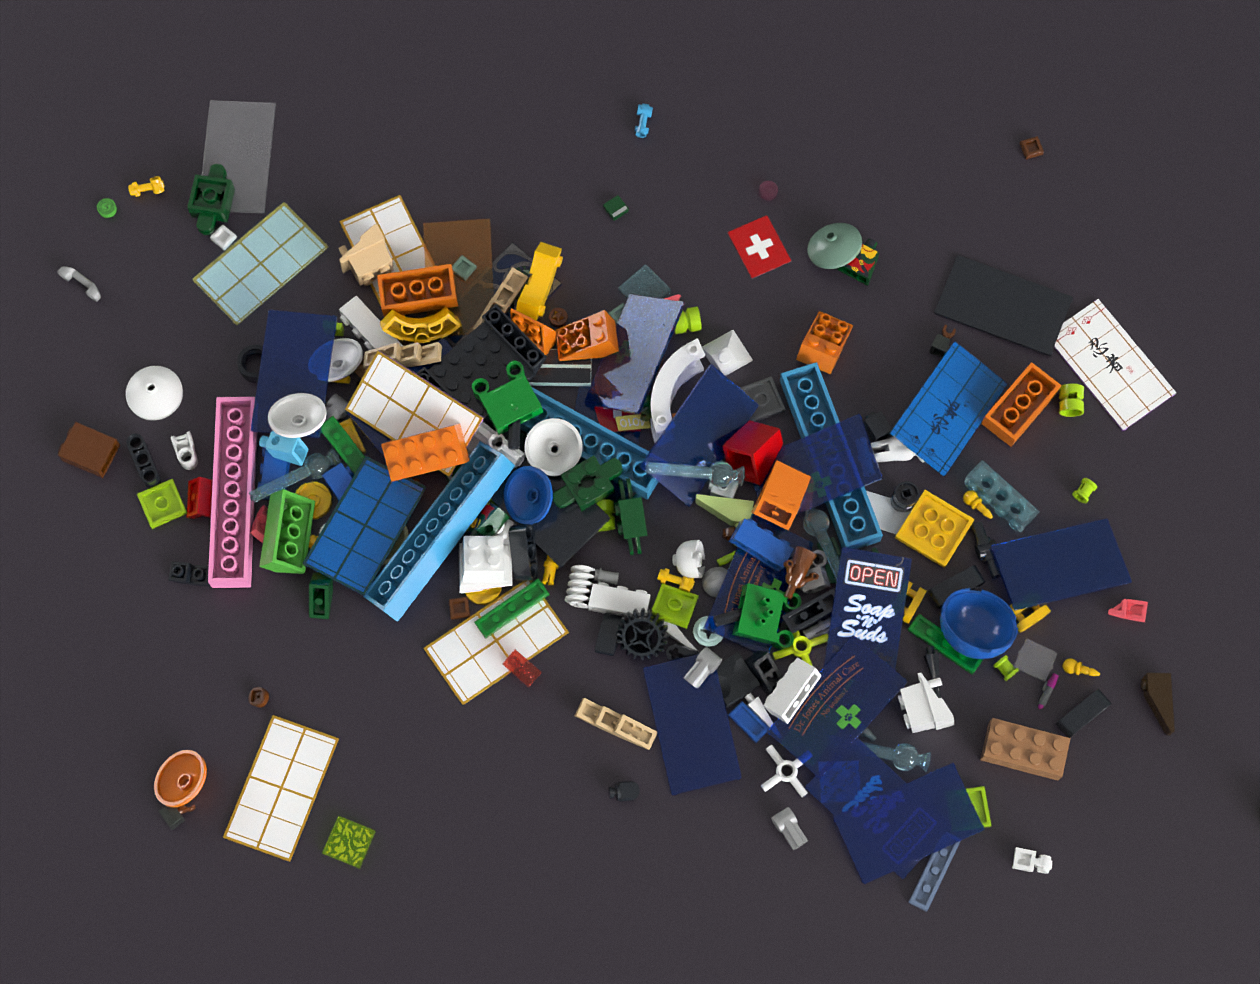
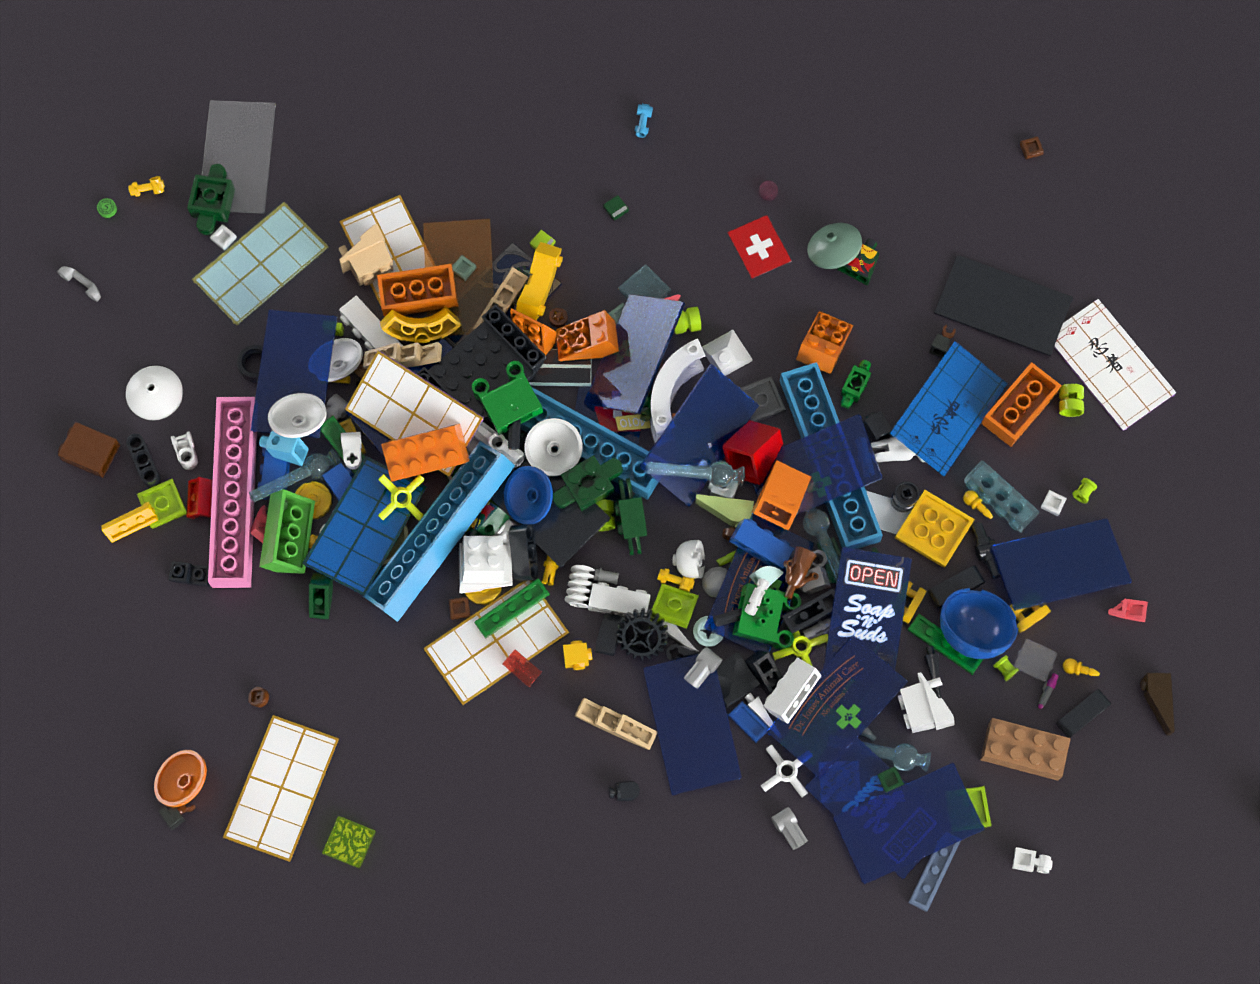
(130, 522): none -> yellow hinge
(351, 446): none -> white piece
(406, 503): none -> neon yellow bar
(542, 237): none -> lime tile
(577, 655): none -> yellow brick
(756, 596): none -> white axle
(768, 573): none -> light aqua brick
(853, 395): none -> green piece
(890, 779): none -> dark green tile
(1053, 503): none -> white tile

